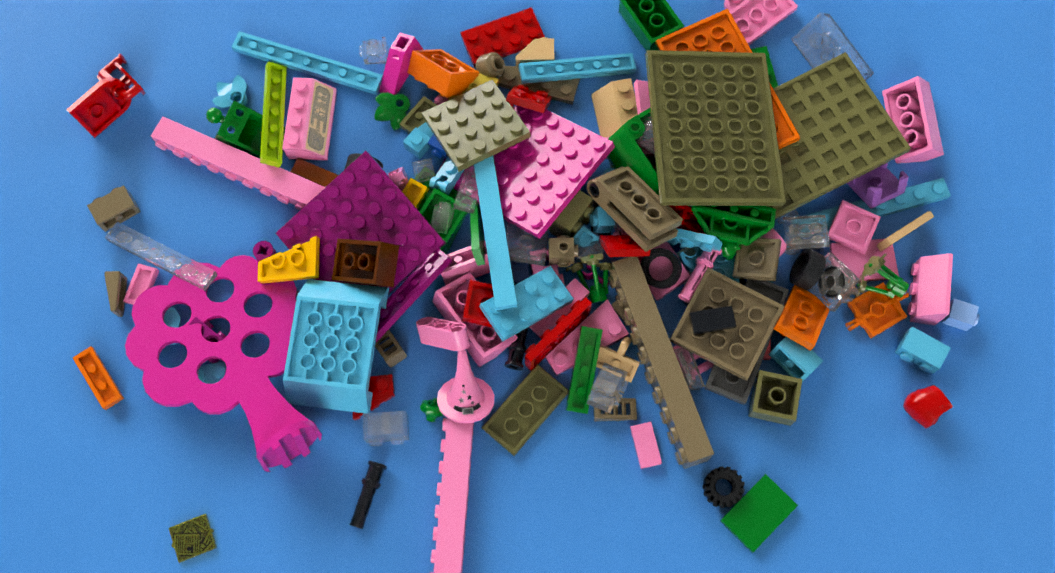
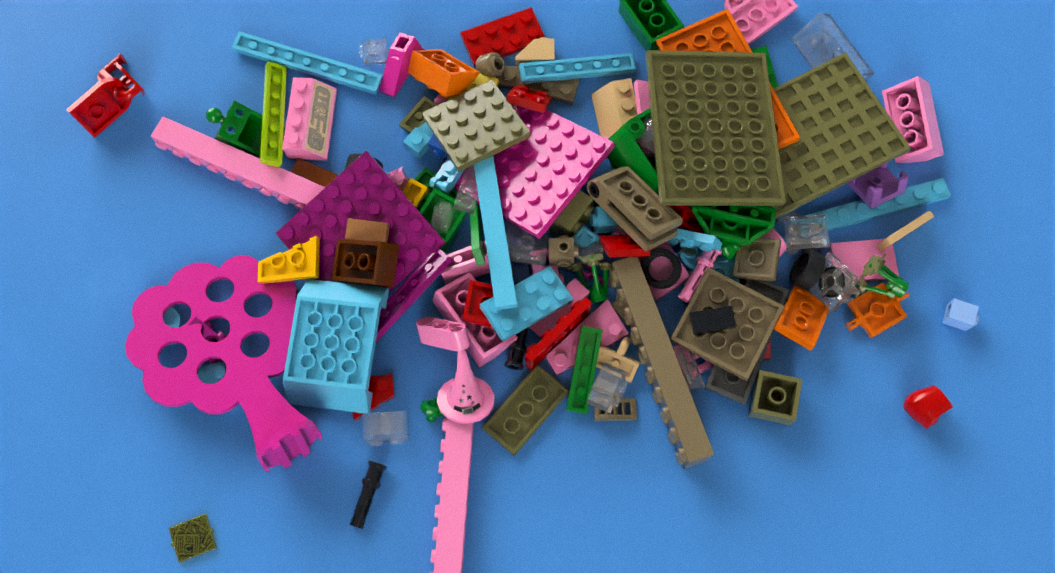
(98, 378): orange plate -> none
(113, 208): dark tan brick -> none
(116, 288): dark tan slope -> none
(143, 279): bright pink tile -> none
(161, 256): clear plate -> none
(230, 92): medium azure plate -> none
(261, 247): magenta wheel -> none
(367, 230): none -> medium nougat tile
(389, 110): green plate -> none
(394, 354): dark tan slope -> none
(423, 170): clear tile -> none
(645, 445): bright pink tile -> none
(736, 483): black tyre -> none
(758, 513): green tile -> none
(795, 358): medium azure brick -> none
(853, 227): bright pink tile -> none
(922, 350): medium azure brick -> none
(930, 289): bright pink slope -> none

